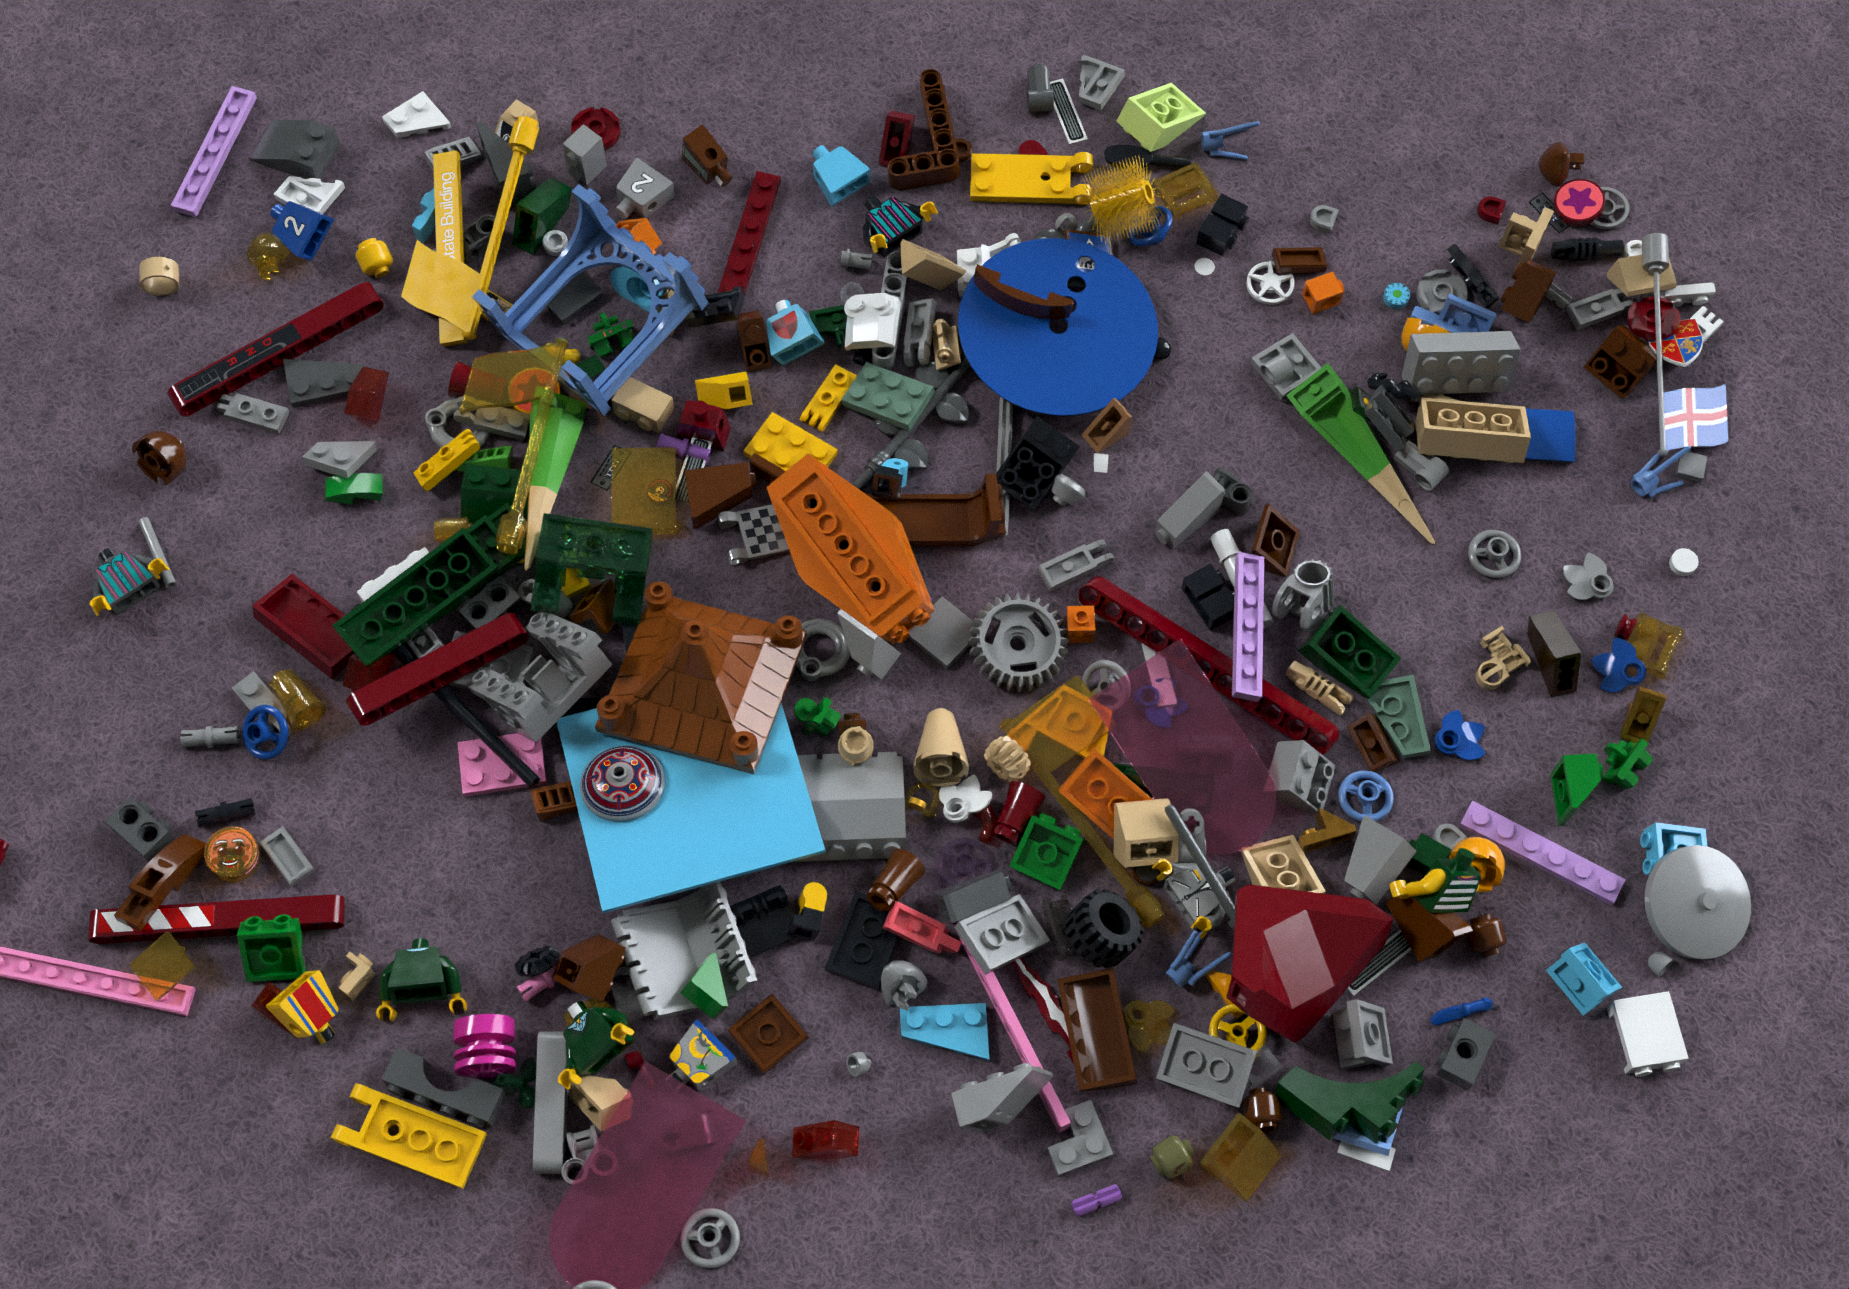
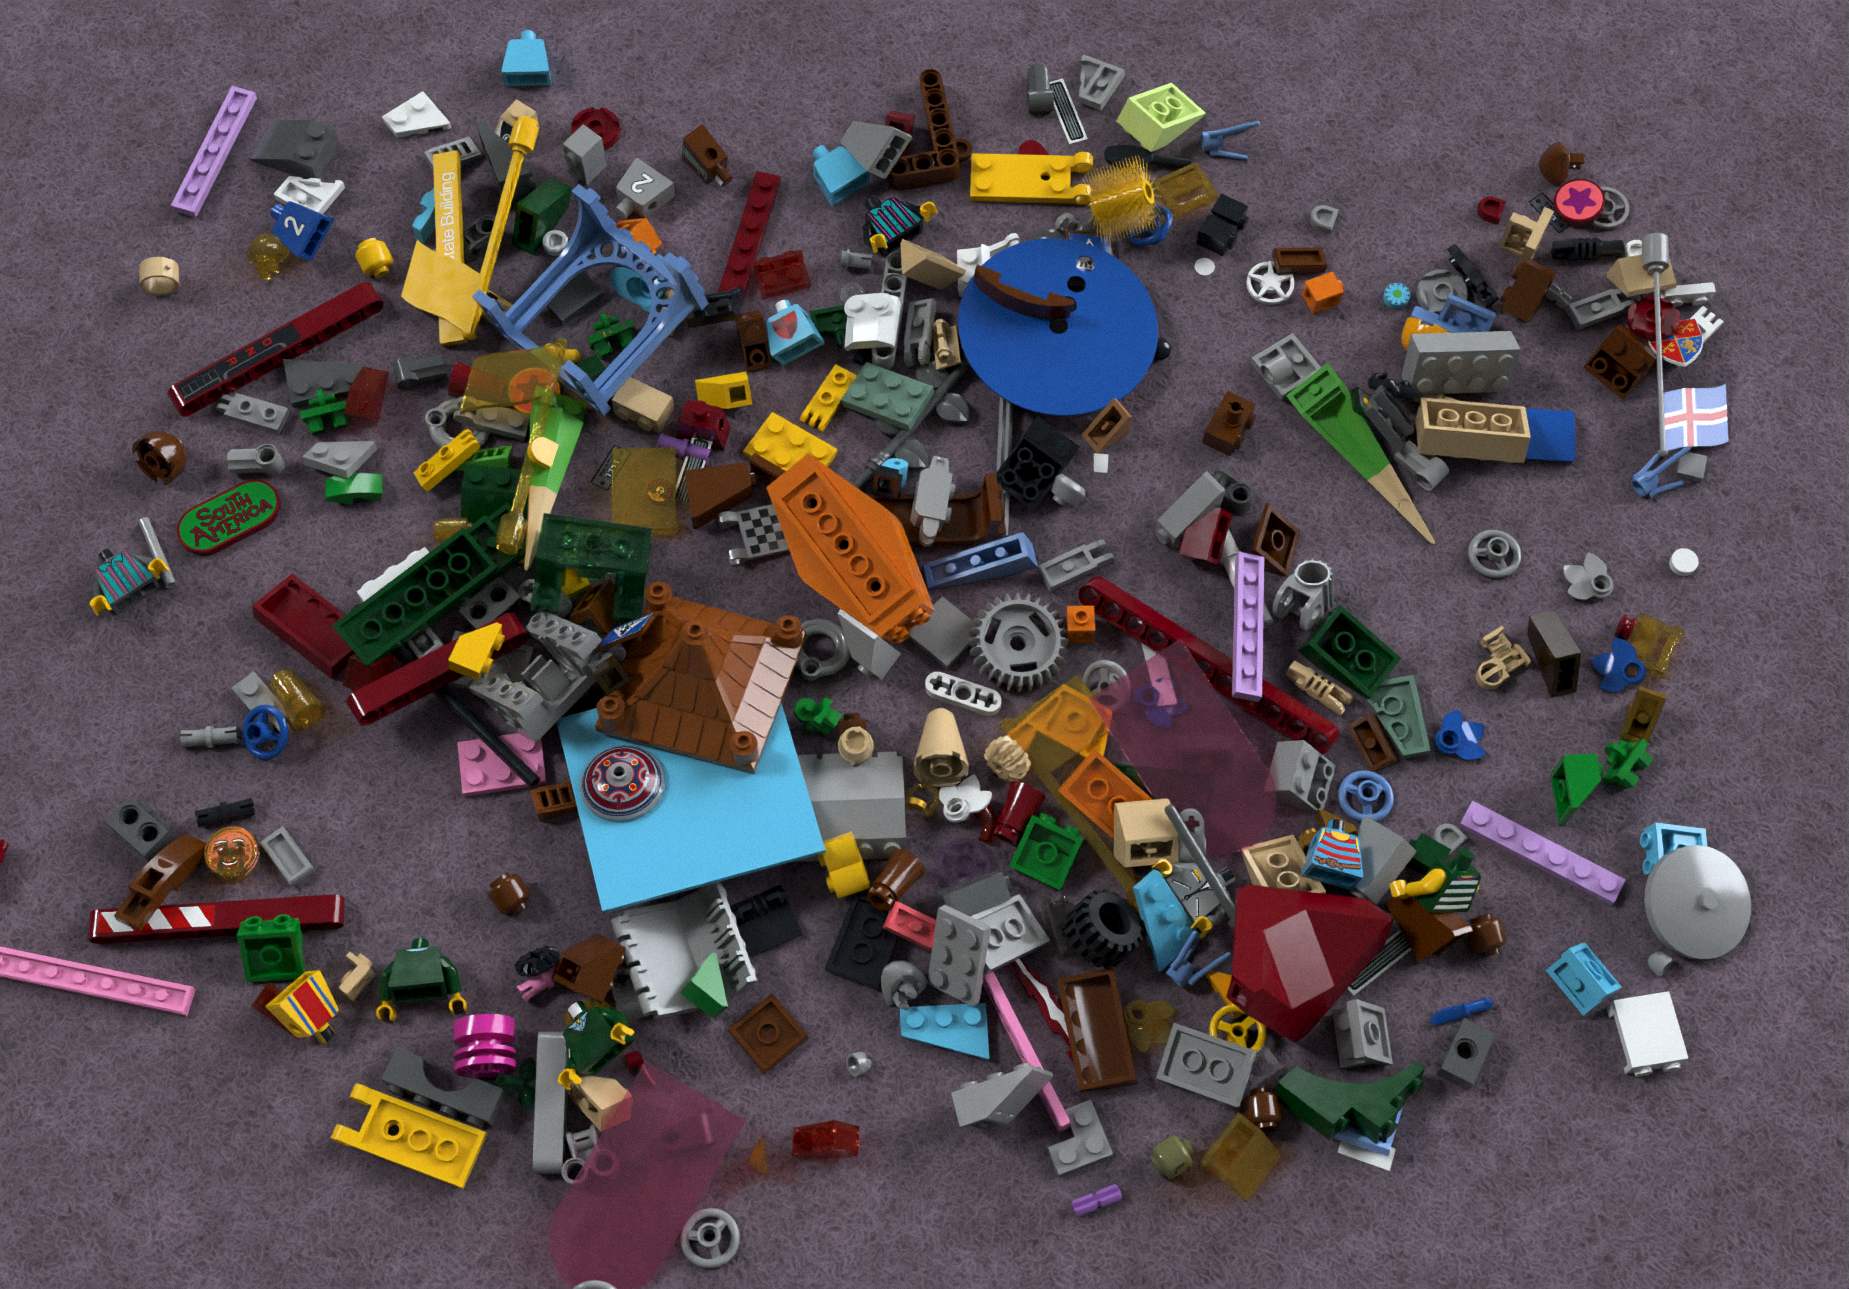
(162, 966): clear yellow piece -> none
(228, 517): none -> tile
(256, 460): none -> light grey piece
(314, 416): none -> green hips
(412, 372): none -> dark grey piece
(474, 651): none -> yellow slope
(509, 894): none -> reddish brown head
(526, 62): none -> medium azure torso
(542, 452): none -> yellow tile
(608, 672): none -> dark brown leg
(627, 631): none -> piece
(700, 1057): torso -> none
(781, 274): none -> clear red bracket
(812, 906): leg -> none
(844, 865): none -> yellow brick
(875, 146): none -> light grey slope
(931, 500): none -> light grey hinge
(958, 955): none -> light grey plate
(983, 562): none -> medium blue slope
(984, 693): none -> white beam
(1164, 919): none -> medium azure wing
(1206, 537): none -> dark red slope
(1209, 596): black piece -> none
(1229, 423): none -> reddish brown brick
(1334, 857): none -> dark azure torso
(1487, 860): light orange cylinder -> none

